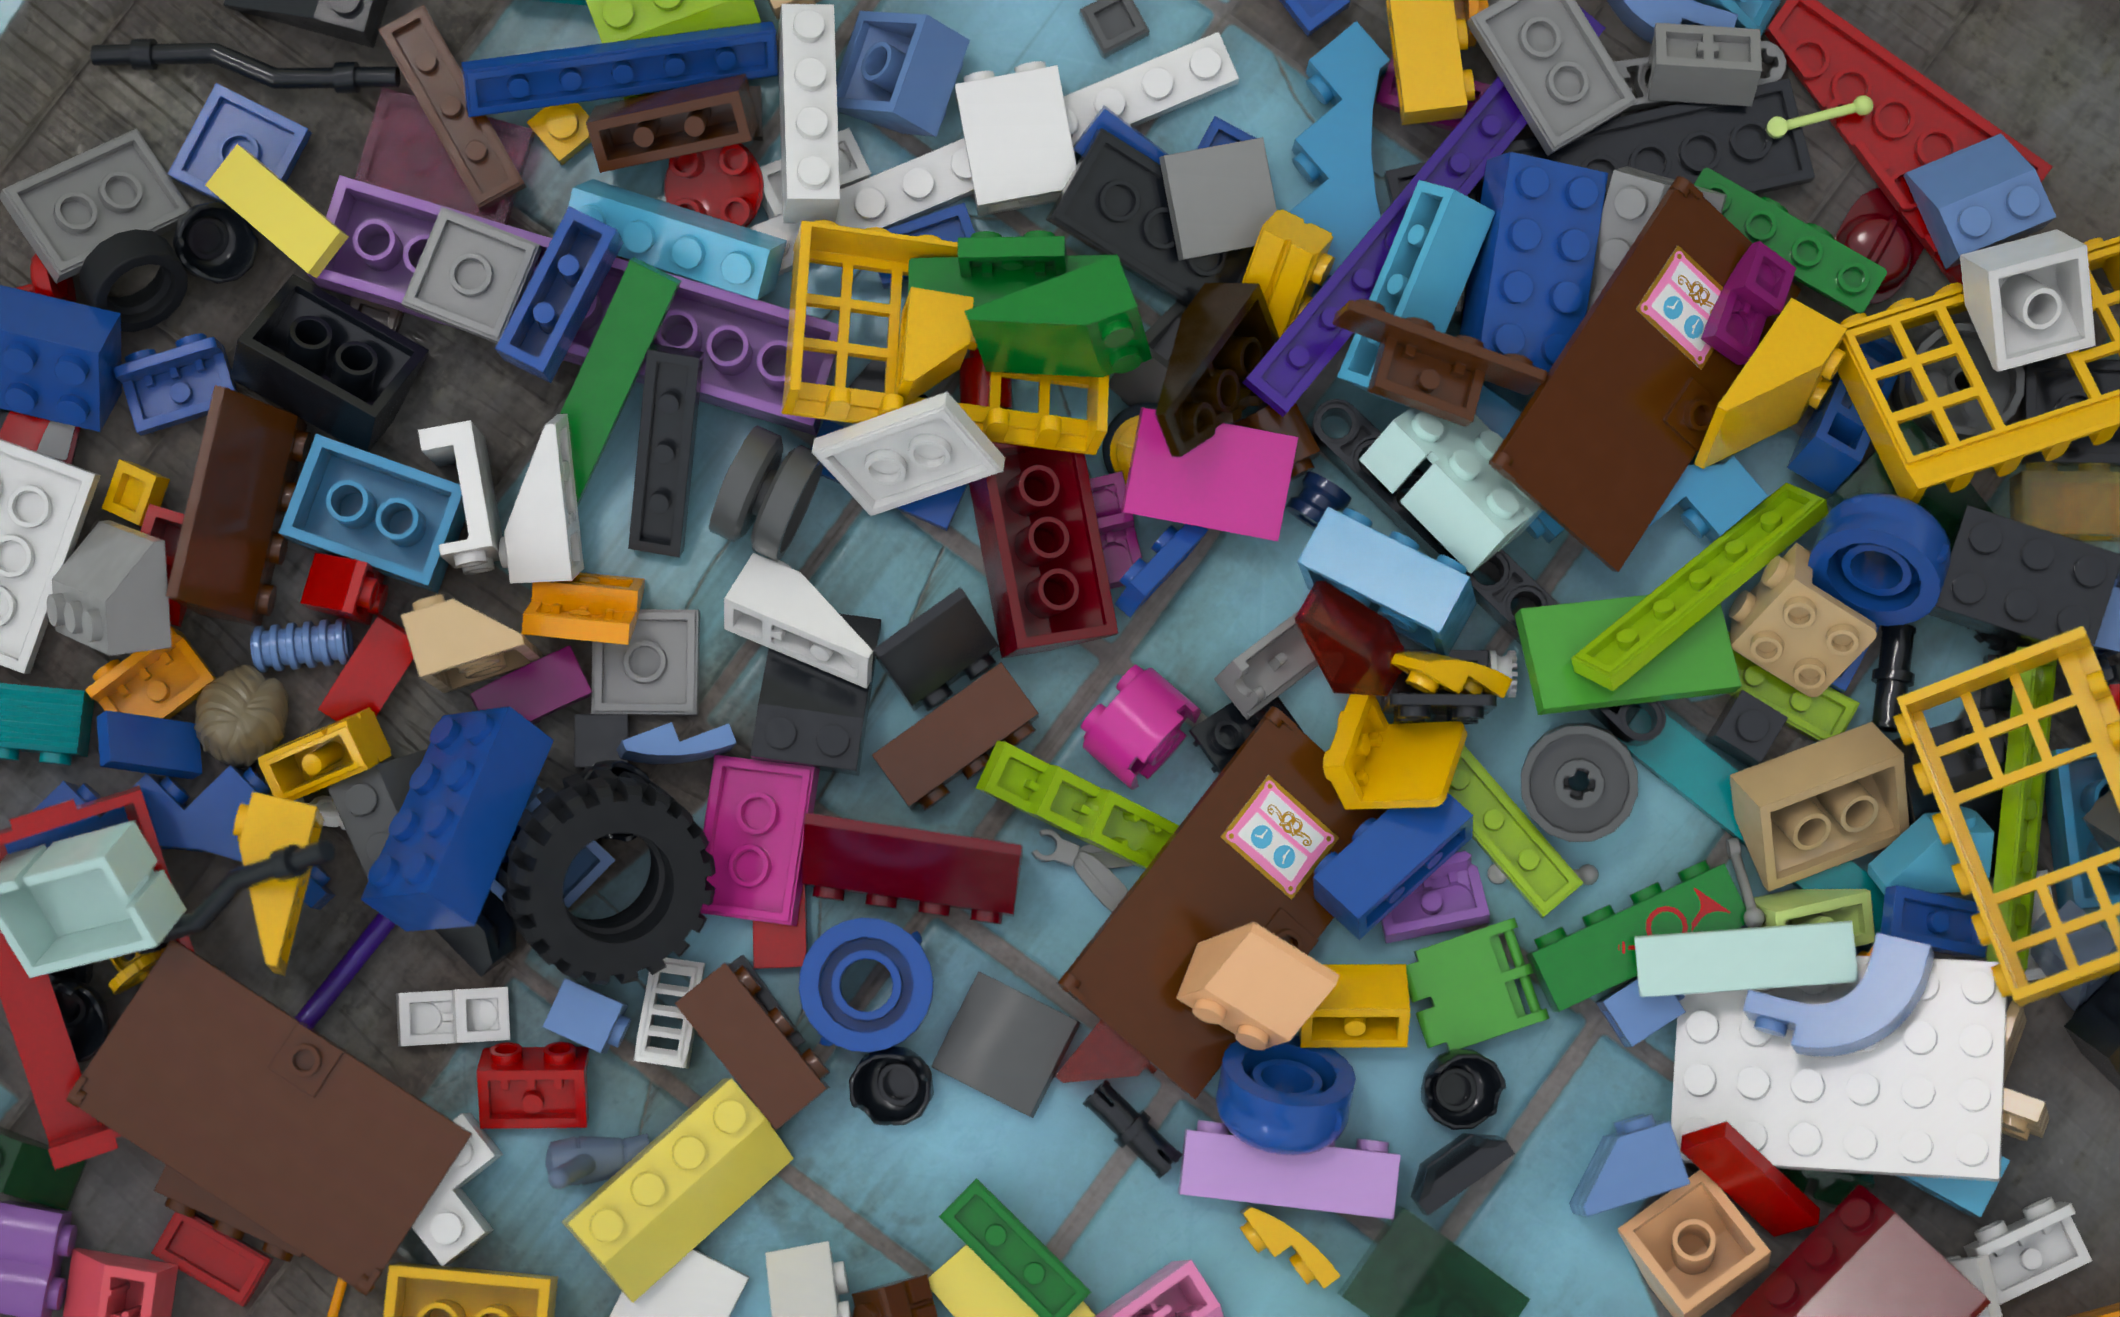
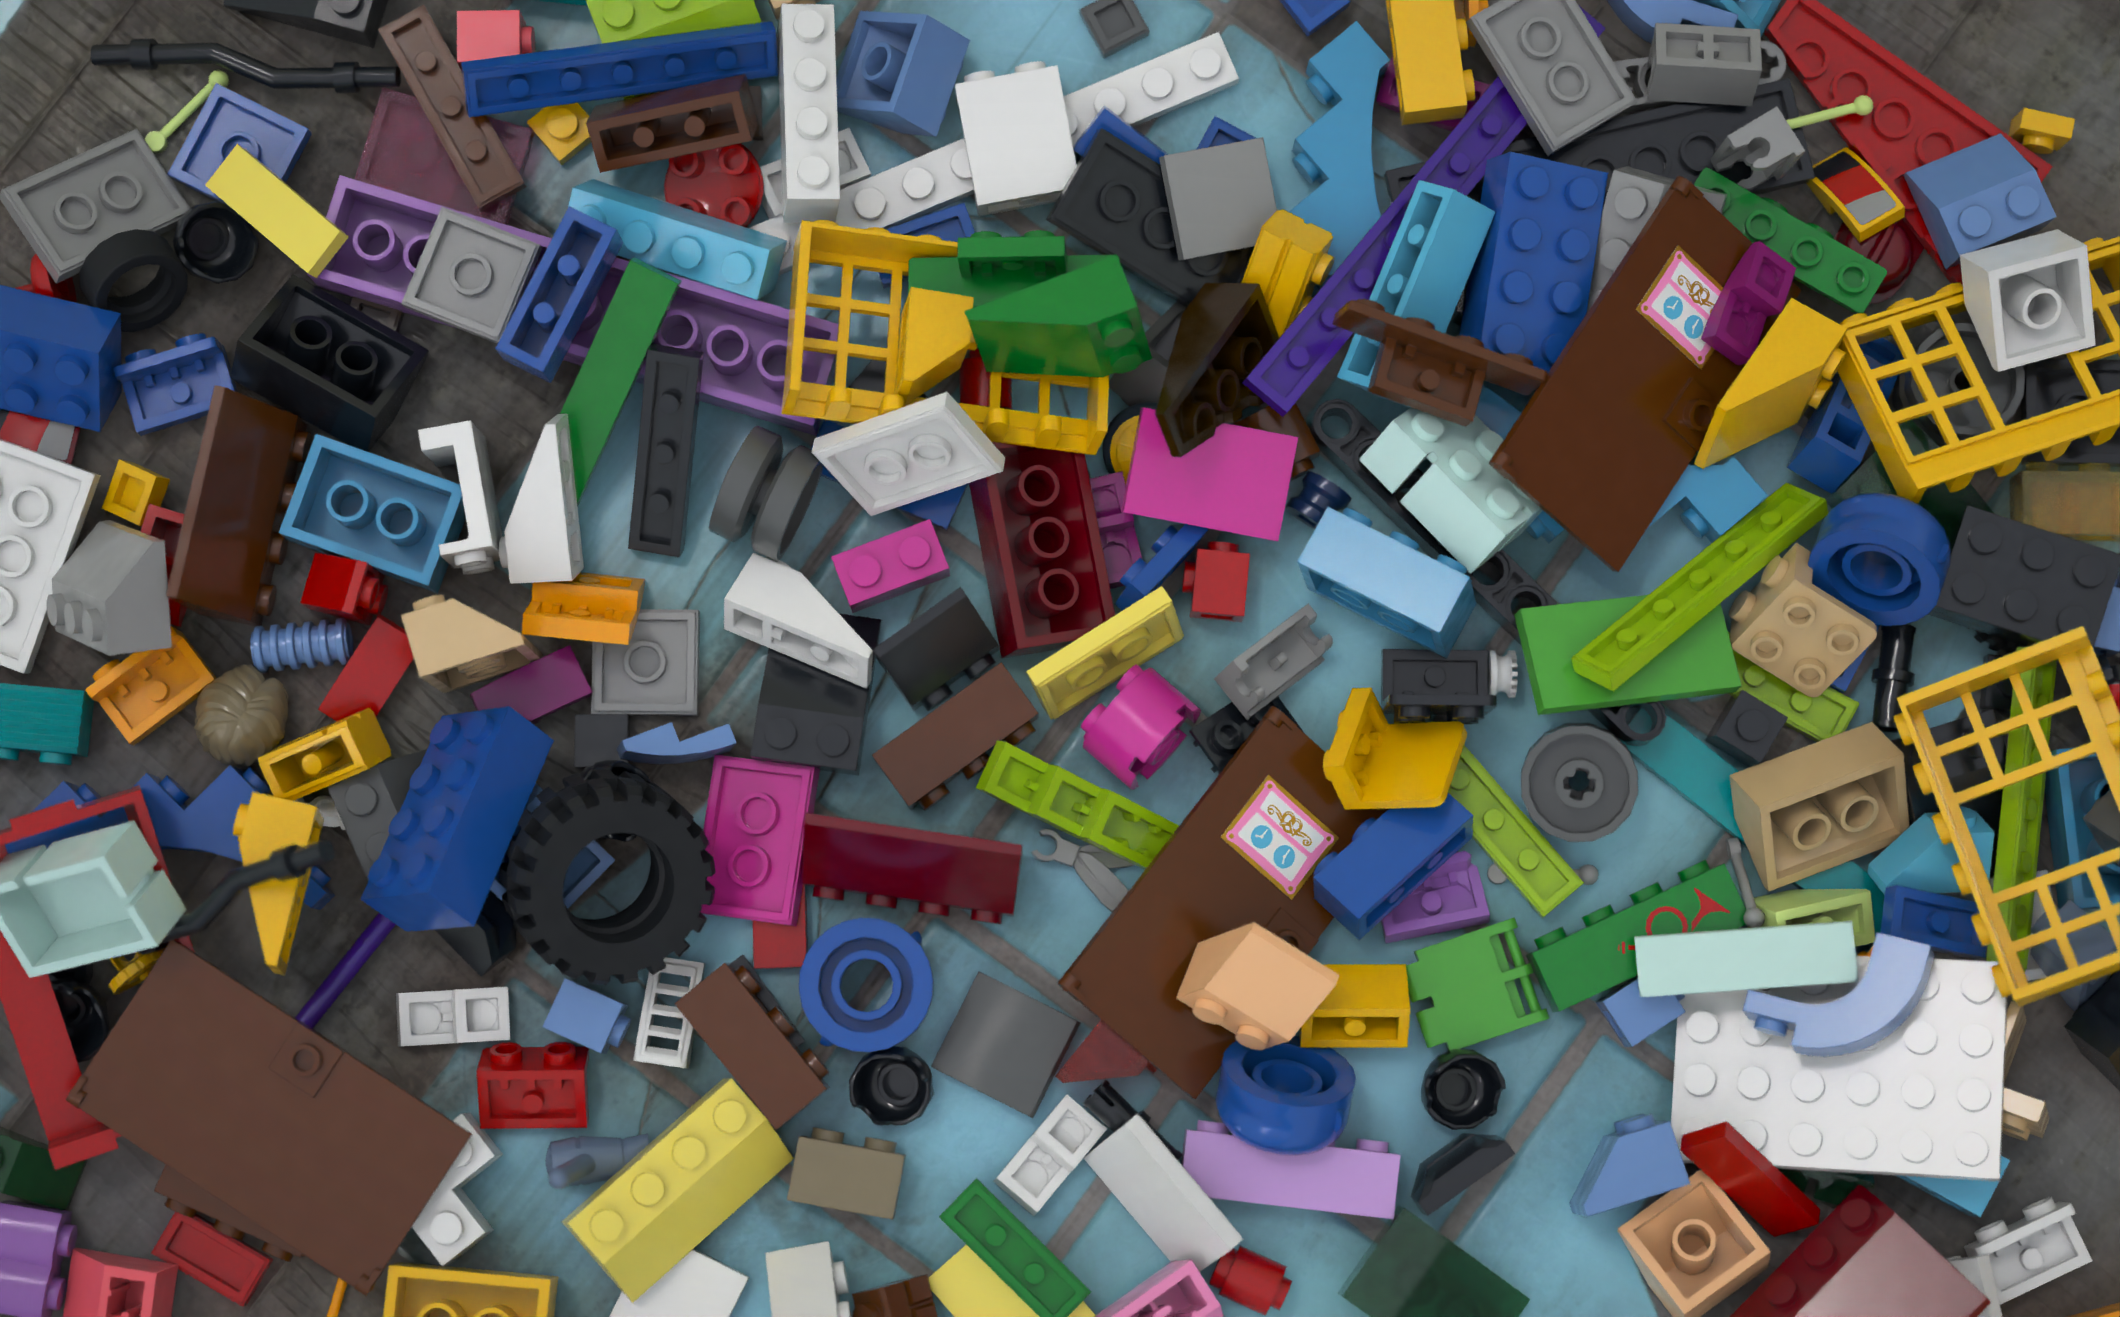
(148, 745): blue tile -> none
(158, 140): none -> yellowish green hinge
(492, 35): none -> coral brick
(847, 1175): none -> dark tan brick
(891, 566): none -> dark pink brick
(1050, 1155): none -> white slope
(1106, 653): none -> light yellow tile
(1162, 1195): none -> white tile
(1217, 582): none -> red brick
(1251, 1280): none -> red brick
(1271, 1233): yellow slope -> none
(1349, 642): clear red slope -> none
(1436, 671): yellow slope -> none
(1764, 145): none -> light grey hinge
(1855, 193): none -> slope
(2041, 130): none -> yellow plate

